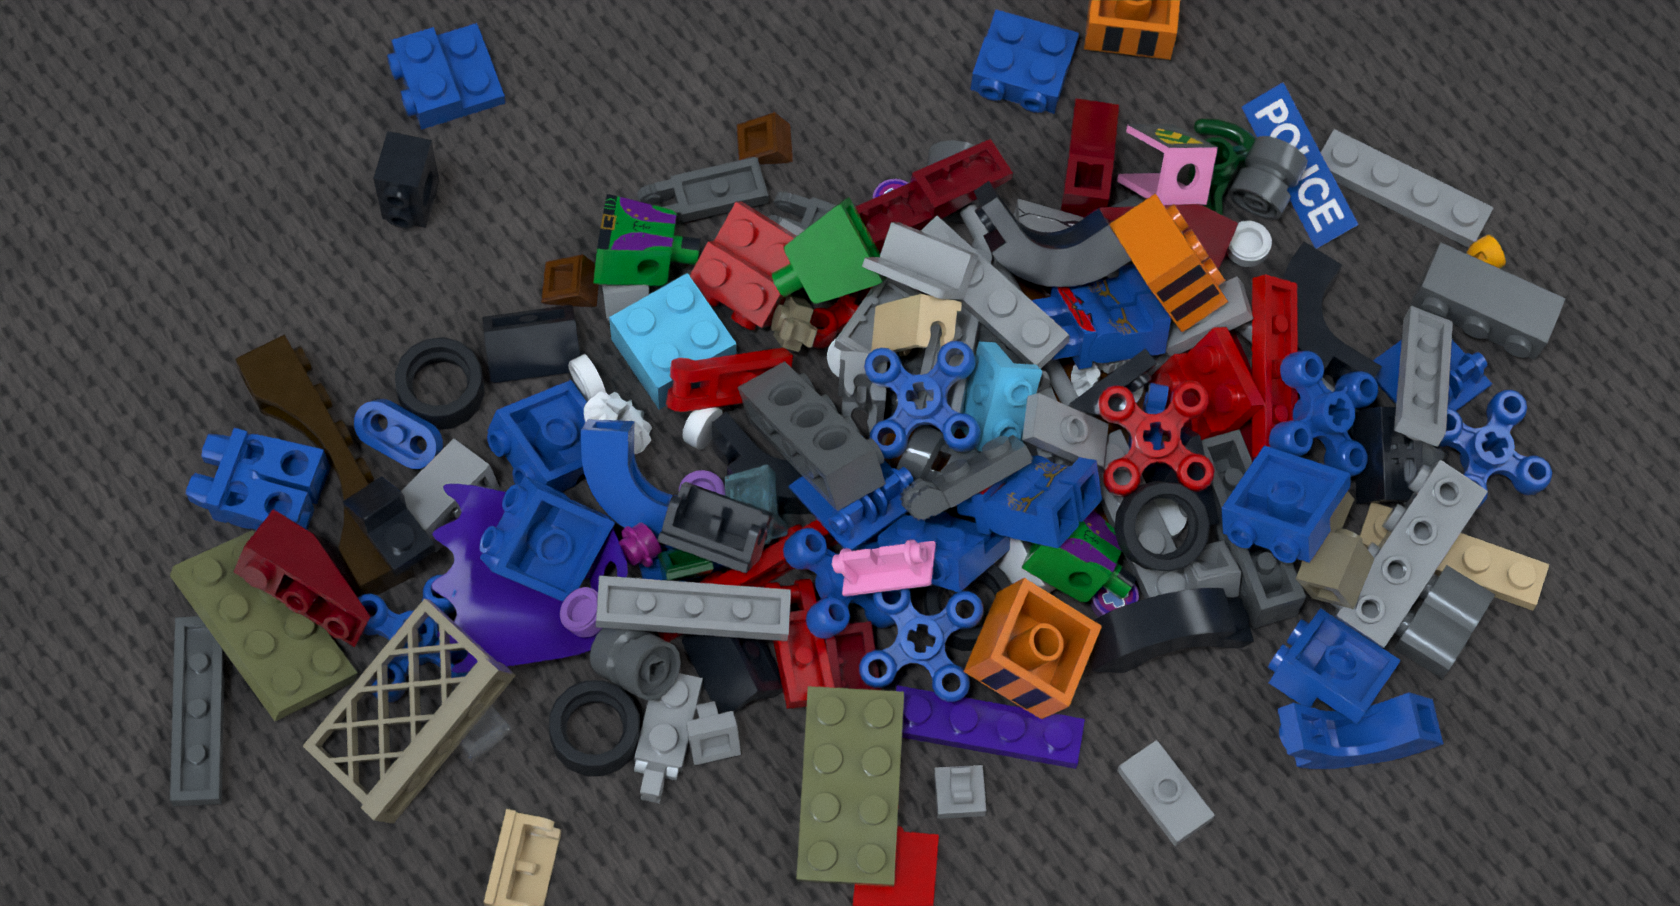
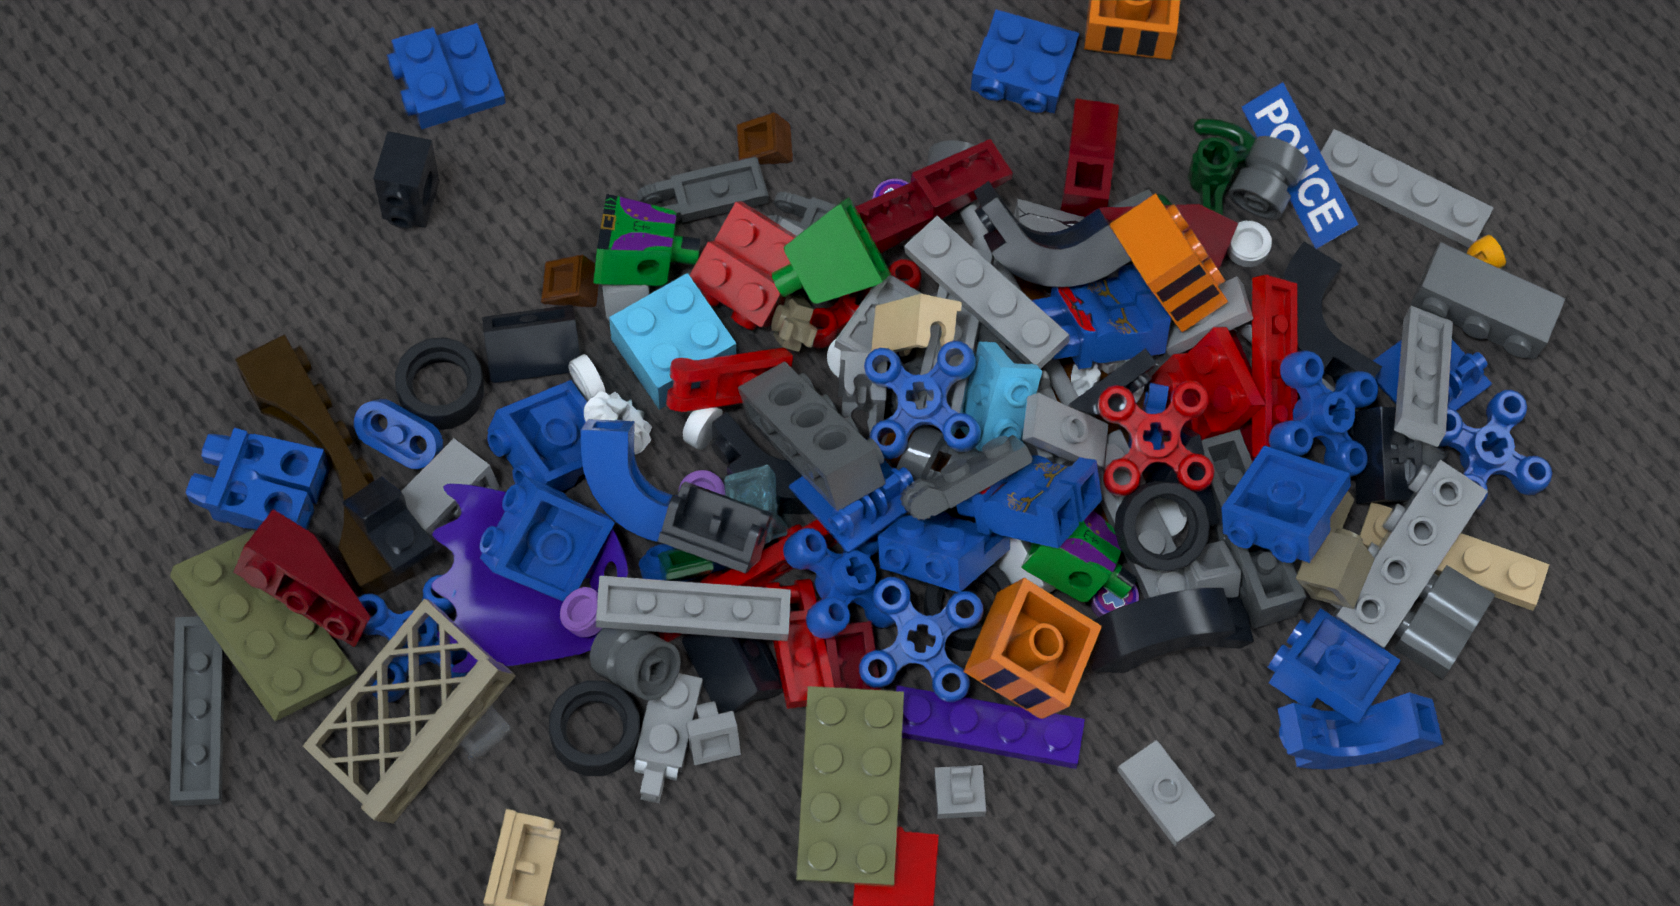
(639, 545): magenta plate -> none
(885, 567): bright pink hinge -> none
(924, 262): light grey panel -> none
(1179, 149): bright pink piece -> none

